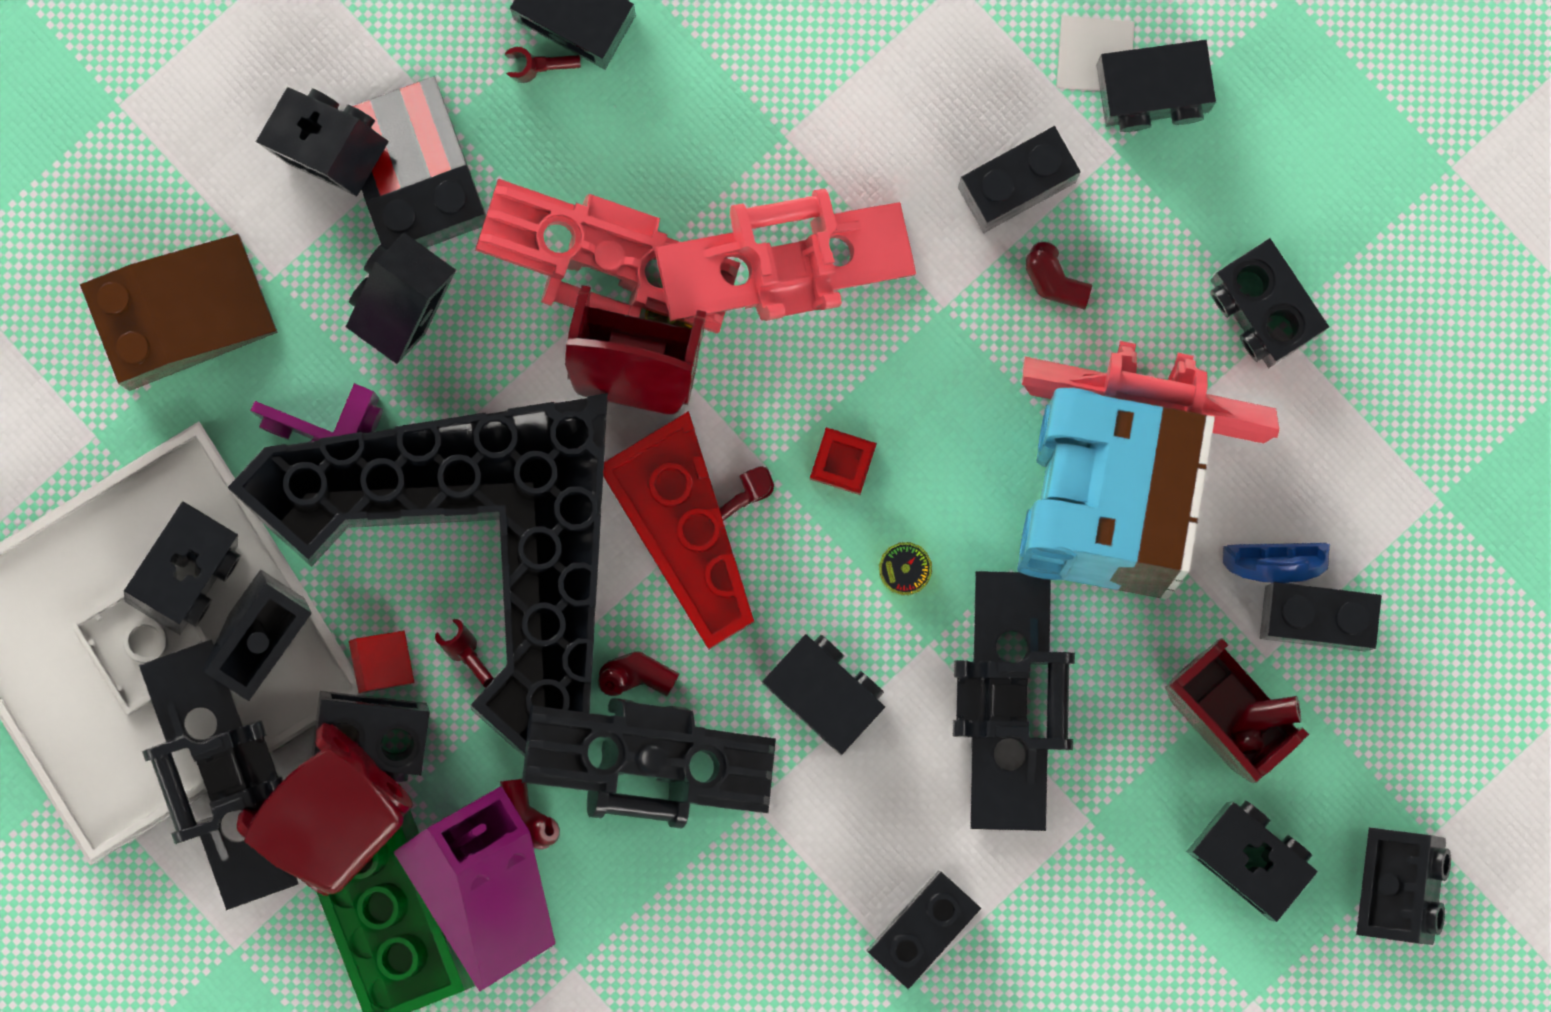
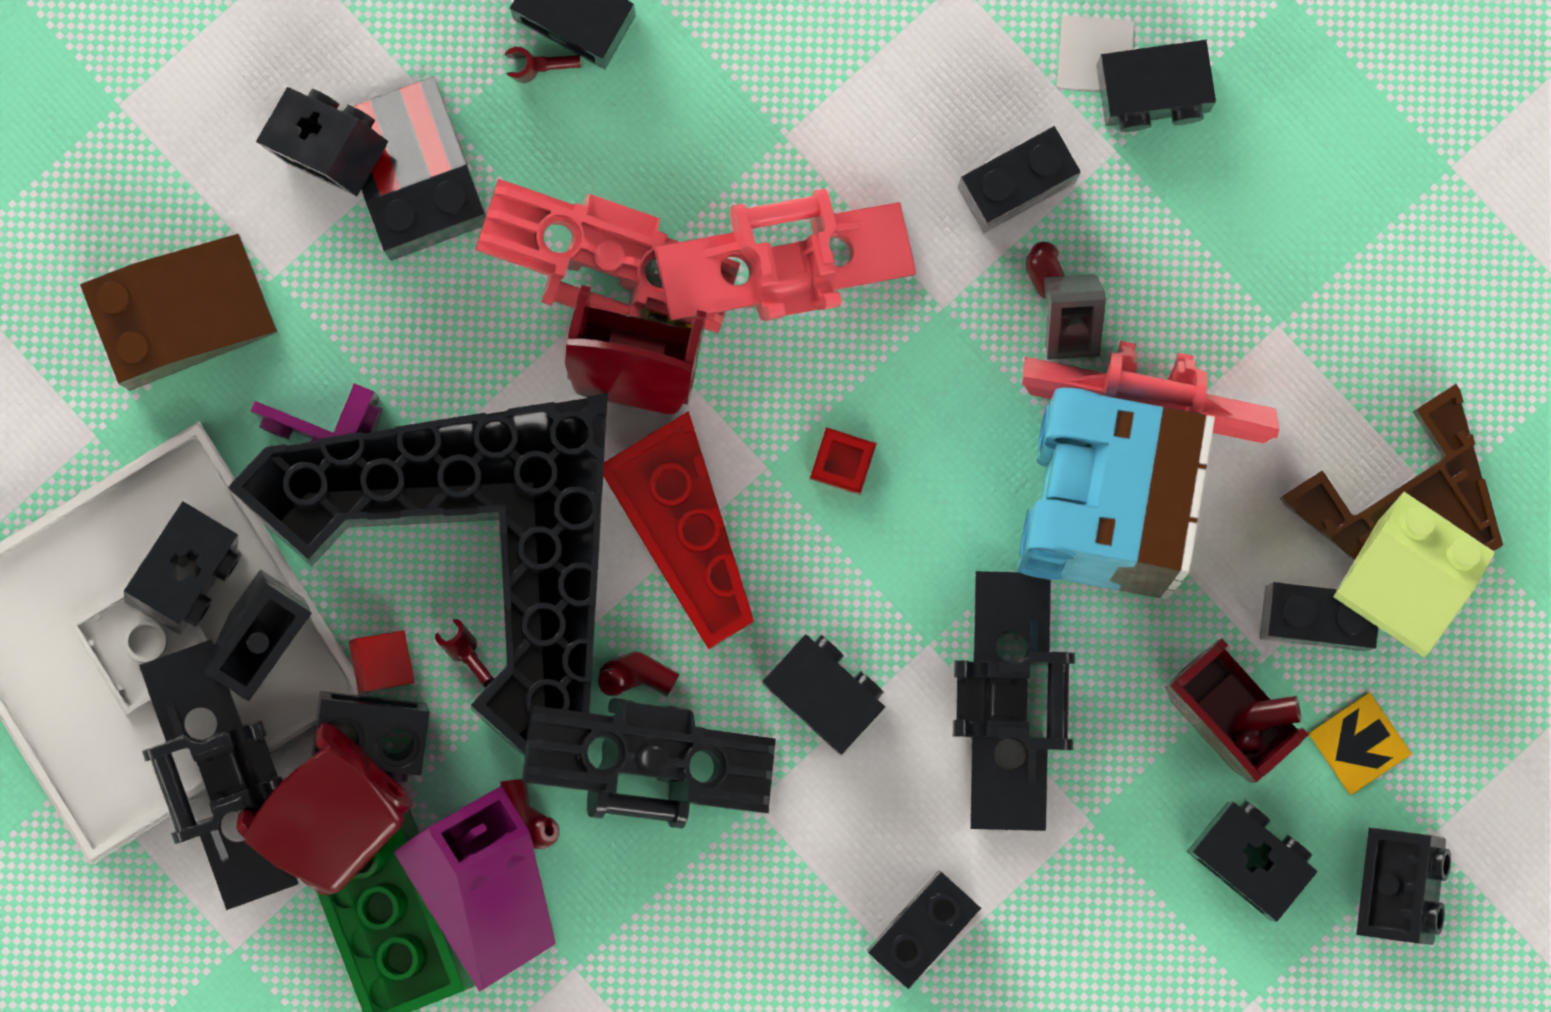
(398, 296): black brick -> none
(757, 486): dark red hand -> none
(905, 569): tile -> none
(1074, 316): none -> dark grey slope
(1277, 561): blue tile -> none
(1280, 297): black brick -> none
(1360, 743): none -> yellow sticker
(1414, 574): none -> yellowish green slope
(1448, 487): none -> reddish brown wing

